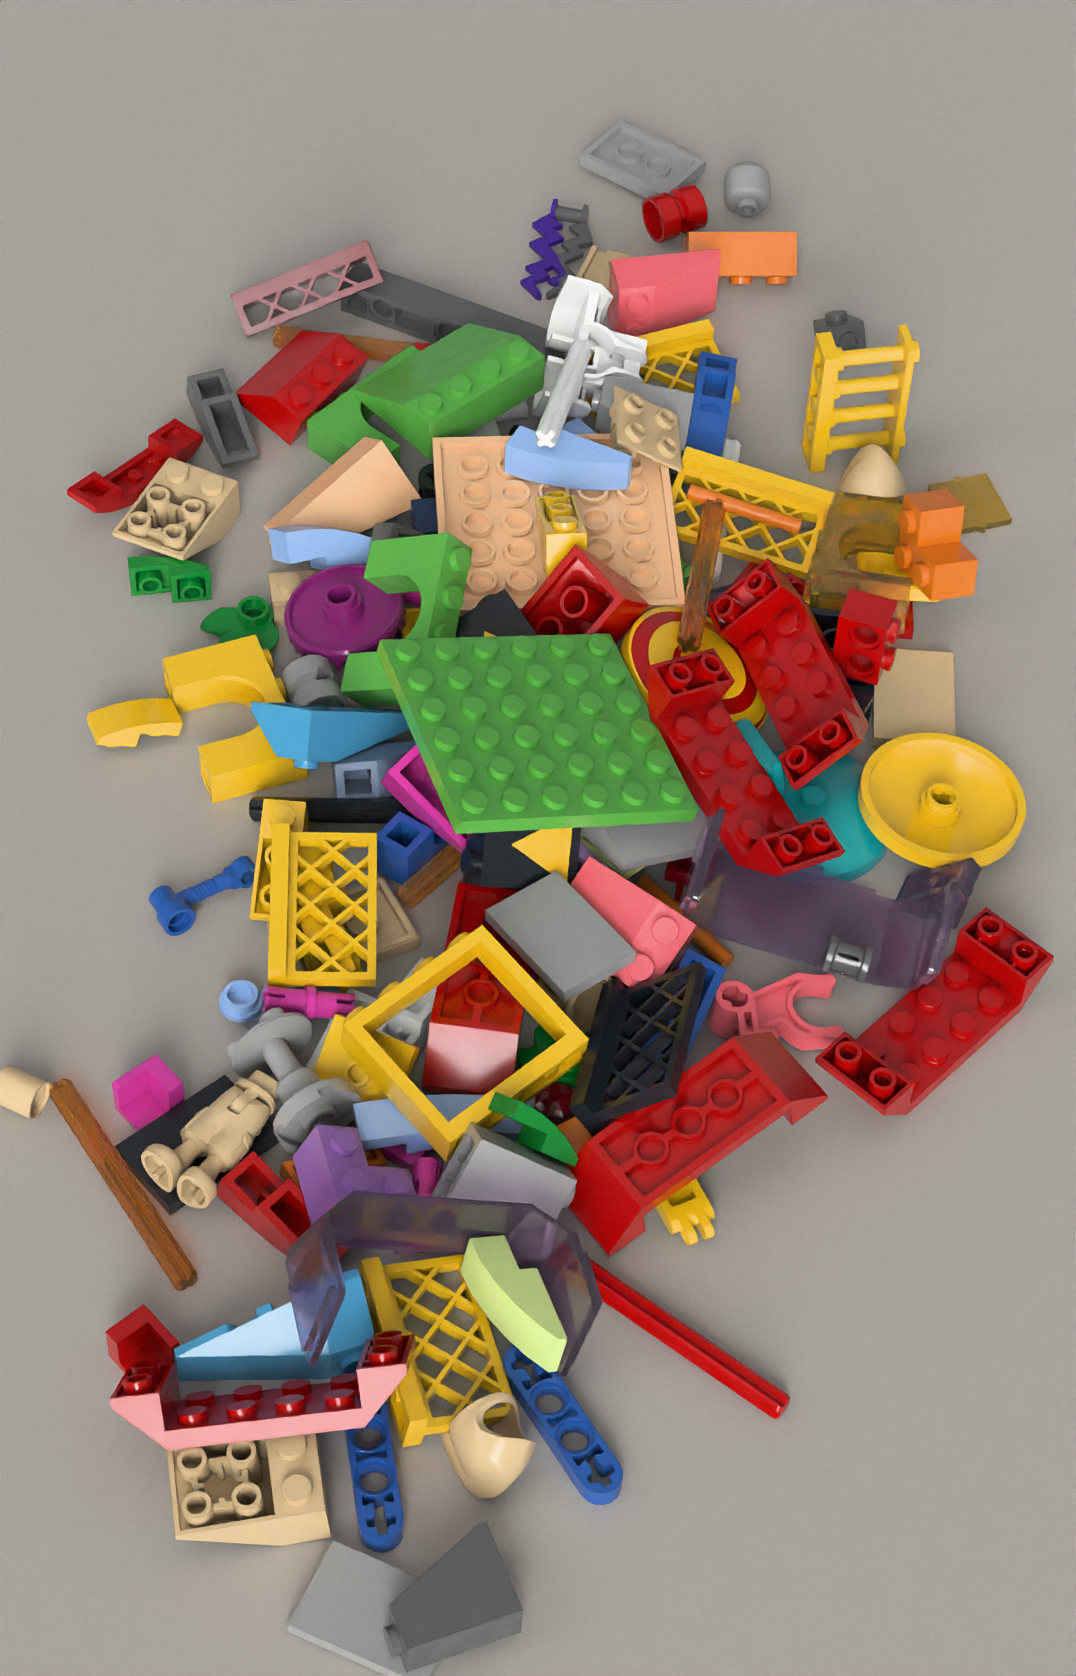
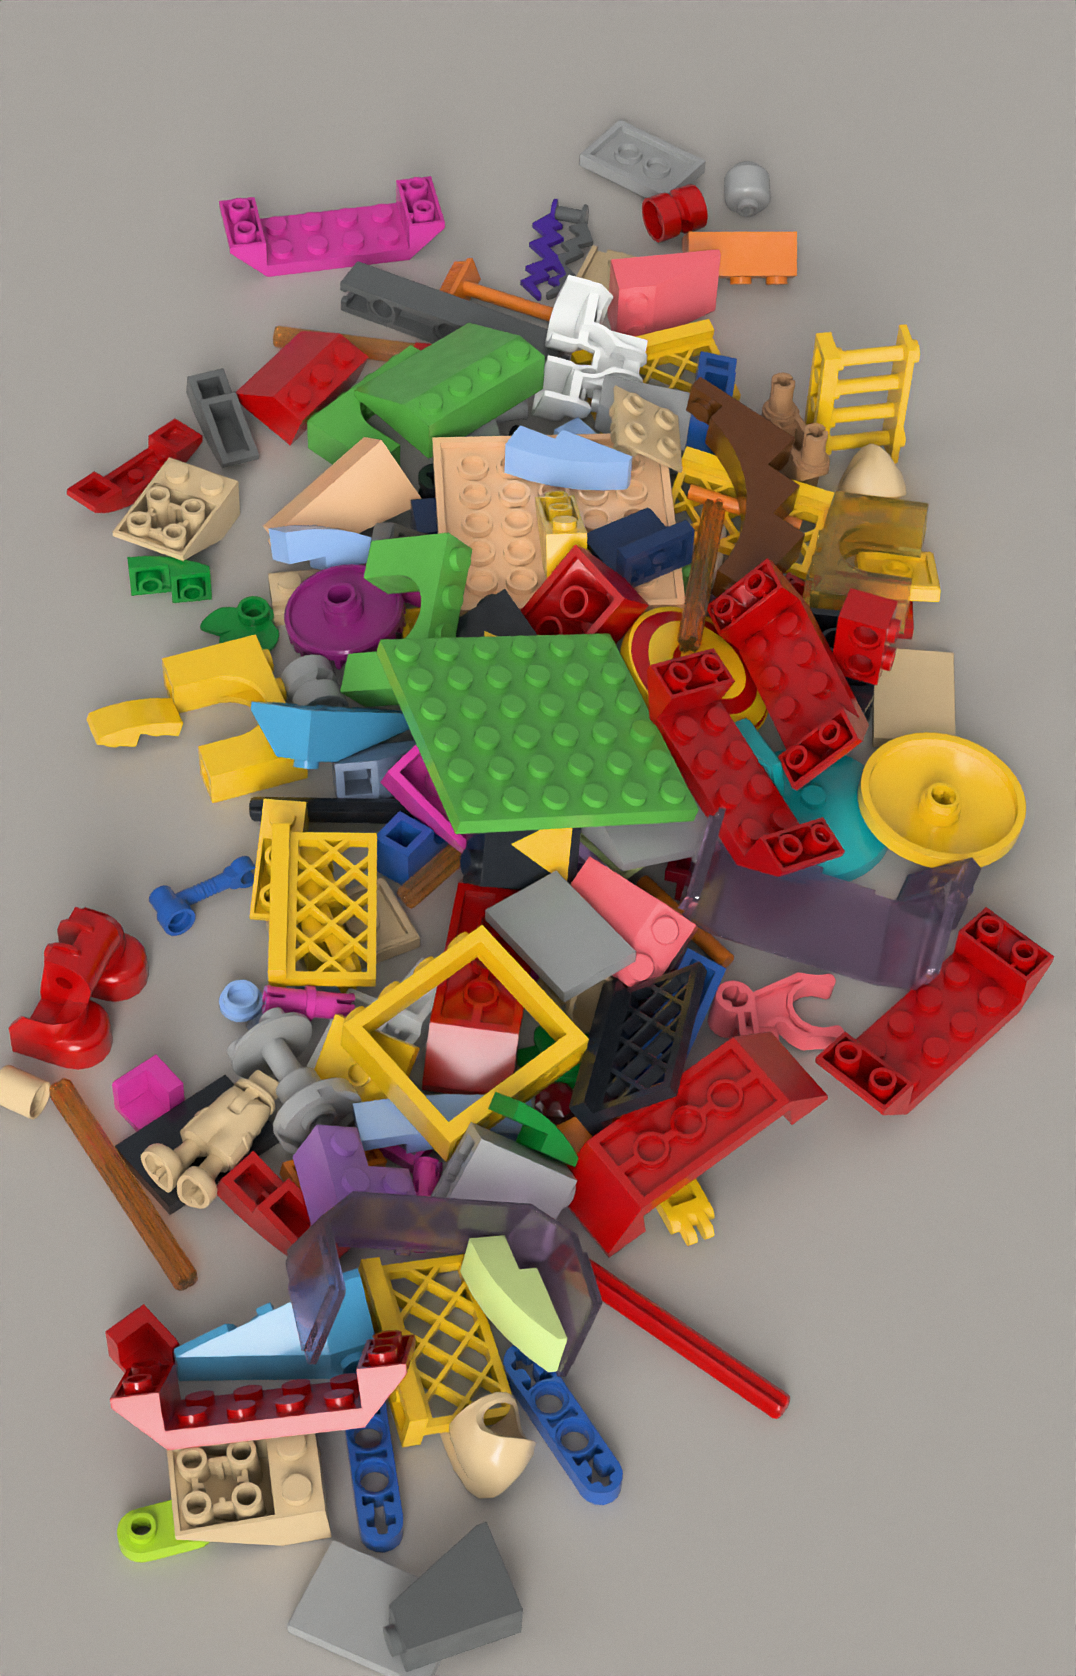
(87, 962): none -> red piece
(159, 1541): none -> lime plate
(302, 276): fence -> none
(335, 236): none -> dark pink slope
(463, 282): none -> orange piece
(563, 393): white axle -> none
(642, 546): none -> dark blue bracket
(752, 455): none -> reddish brown arch
(808, 453): none -> medium nougat connector
(846, 329): dark grey bracket -> none
(861, 956): dark grey bush -> none
(931, 545): orange brick -> none
(981, 502): clear yellow piece -> none

